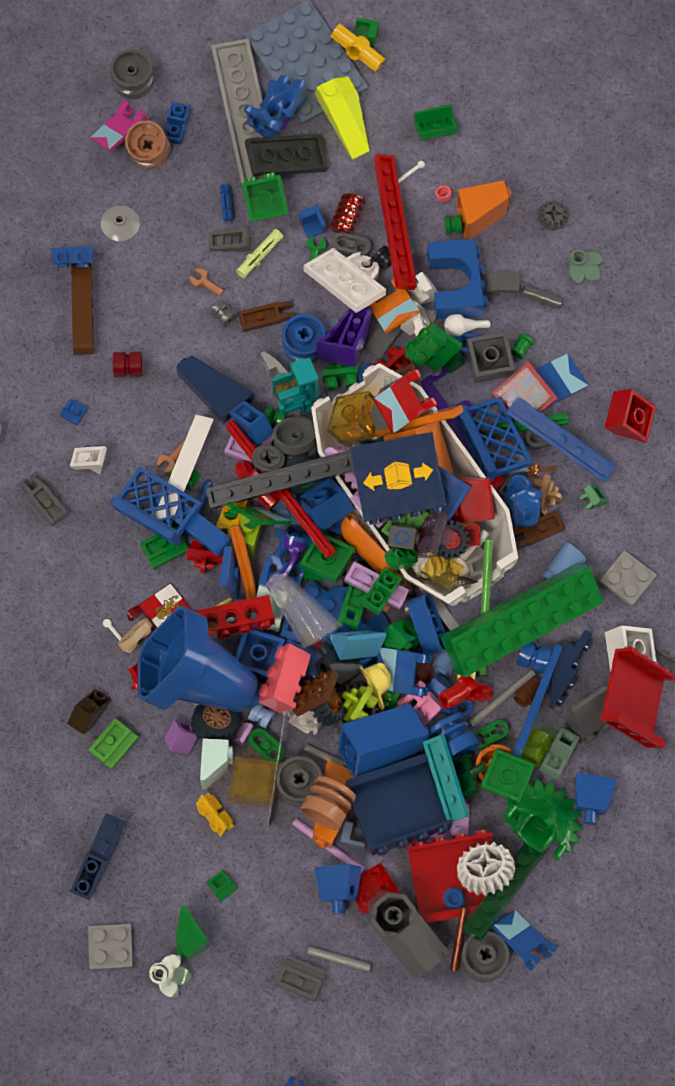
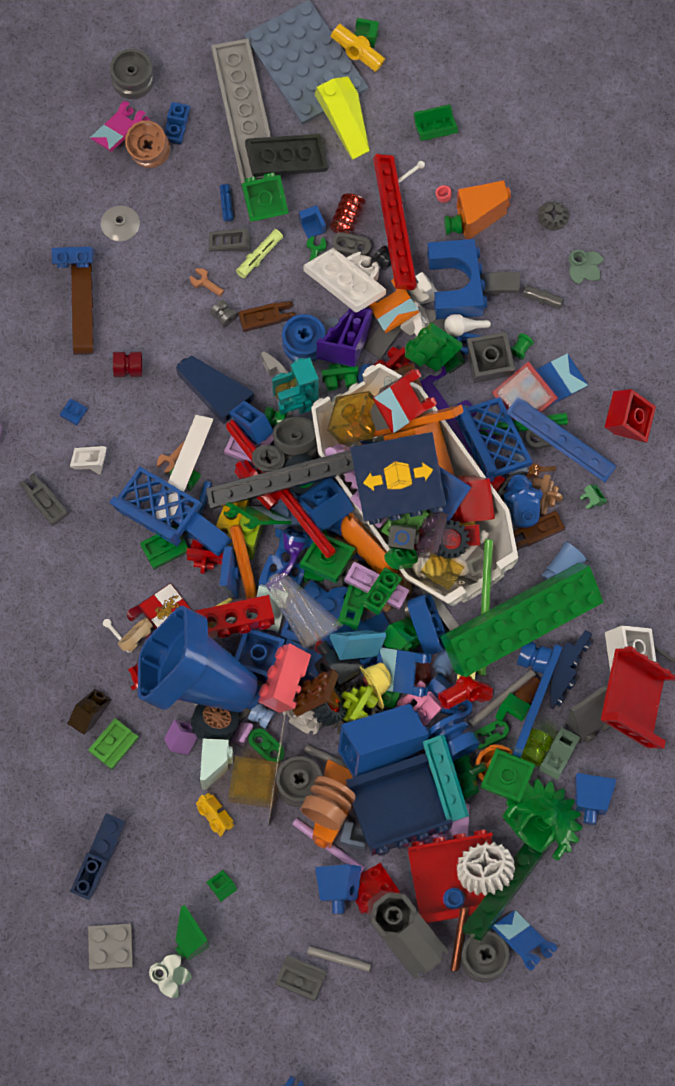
(279, 98): blue hips -> none
(513, 706): none -> green panel
(628, 578): light grey plate -> none

